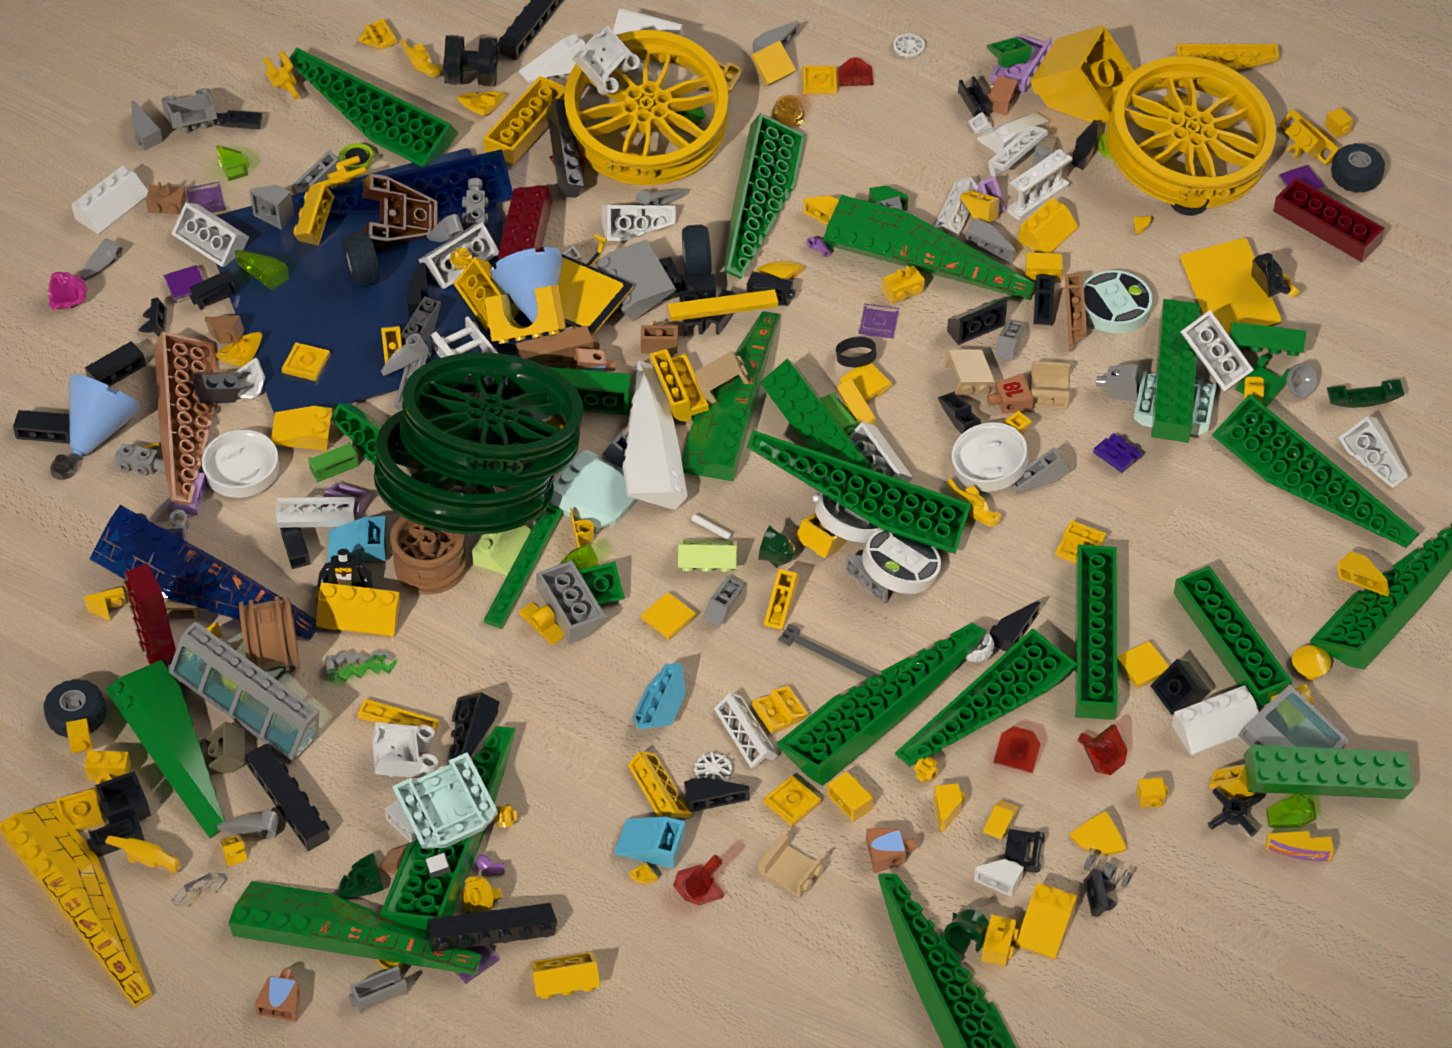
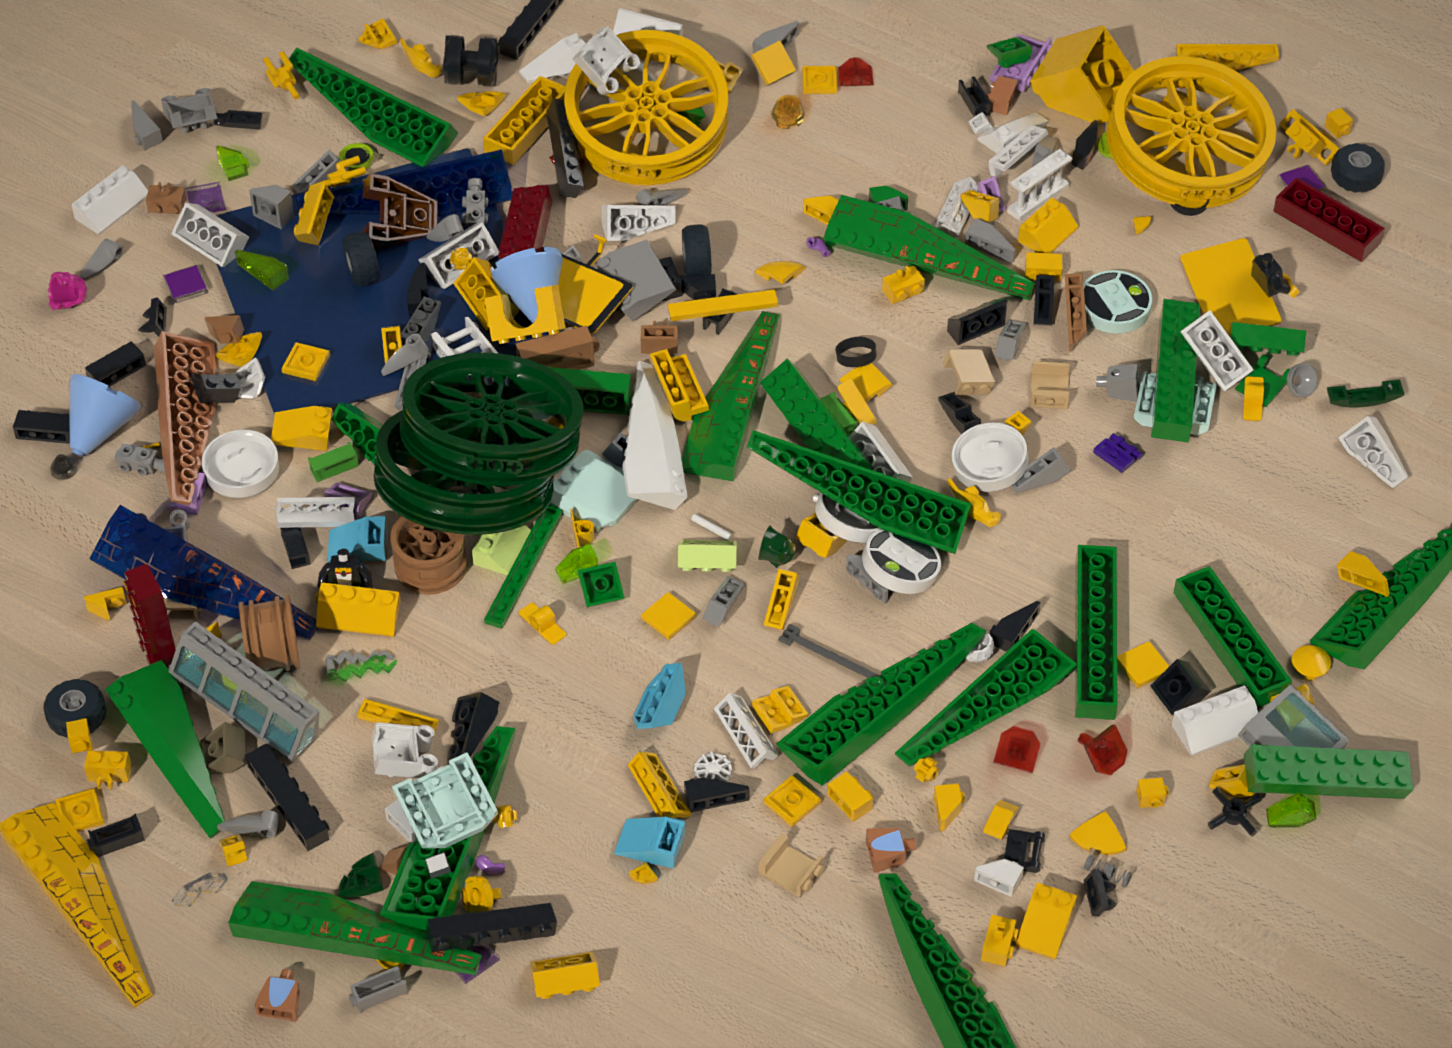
(122, 797): black piece -> none
(145, 853): yellow animal -> none
(213, 289): black window -> none
(570, 601): light grey slope -> none
(591, 360): nougat torso -> none
(689, 296): black window -> none
(698, 884): clear red piece -> none
(720, 372): tan panel -> none
(762, 188): green wedge -> none
(763, 282): black window -> none
(879, 321): clear tile -> none
(909, 45): white wheel -> none
(968, 923): dark green helmet -> none
(1012, 395): nougat torso -> none
(1076, 535): yellow slope -> none
(1299, 468): green wedge -> none
(1301, 846): yellow slope -> none

